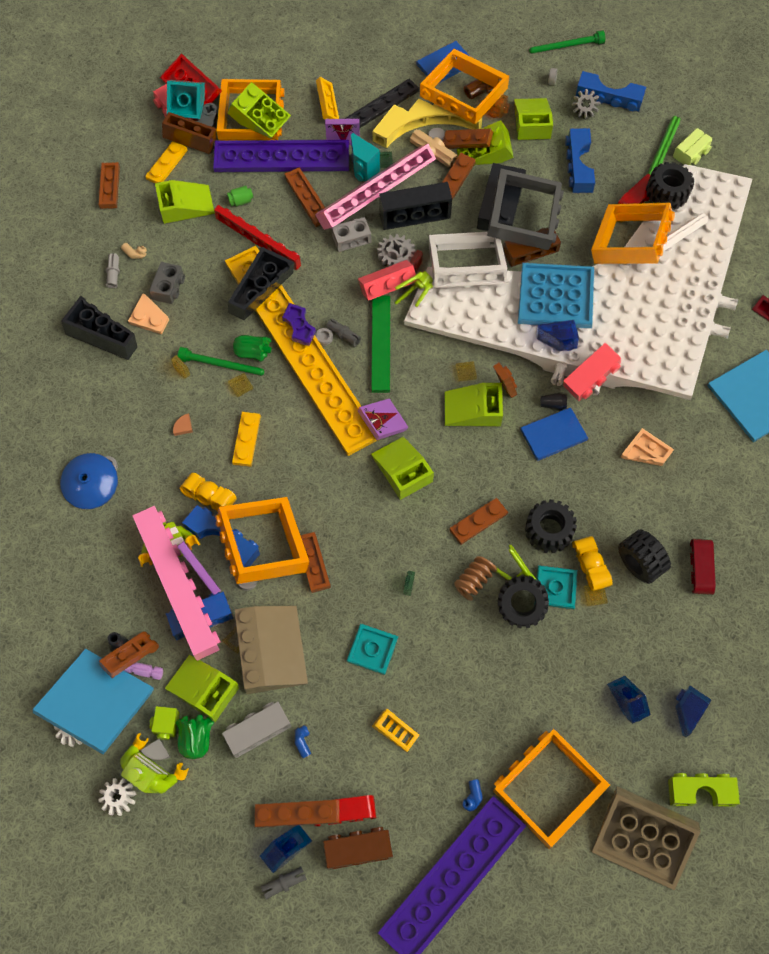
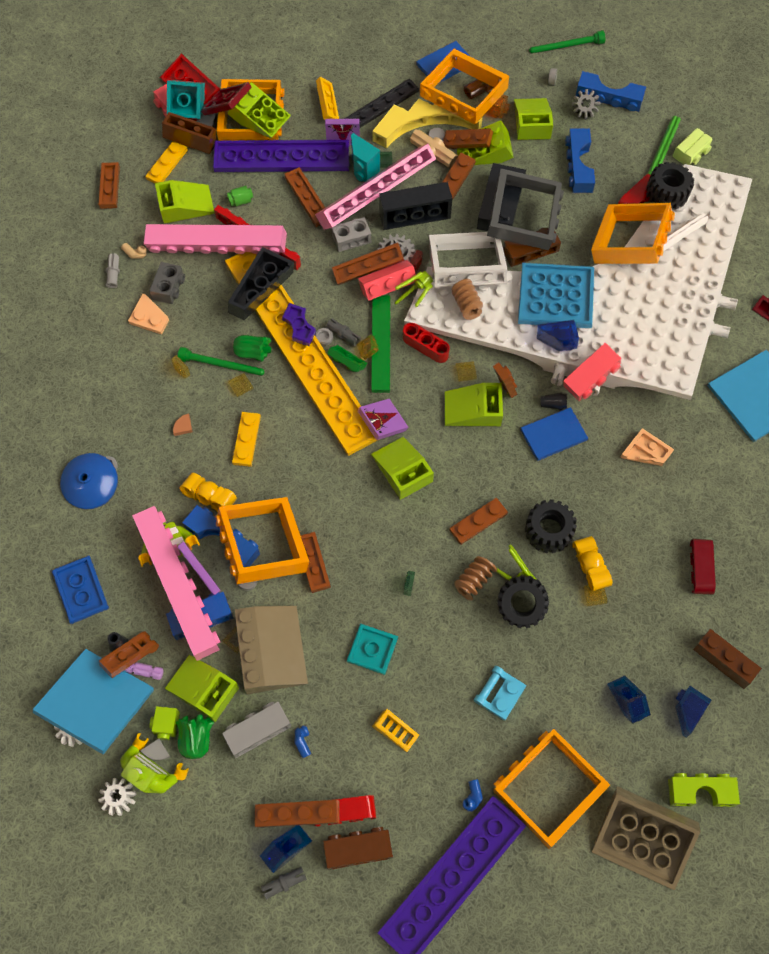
(80, 589): none -> blue tile
(98, 329): black wedge -> none
(214, 238): none -> bright pink brick
(226, 99): none -> dark red tile
(345, 357): none -> green plate
(367, 347): none -> clear yellow tile
(368, 263): none -> dark orange plate
(420, 336): none -> red beam
(467, 299): none -> medium nougat piece
(506, 696): none -> medium azure plate
(559, 585): teal tile -> none
(644, 556): black tyre -> none
(727, 659): none -> reddish brown brick

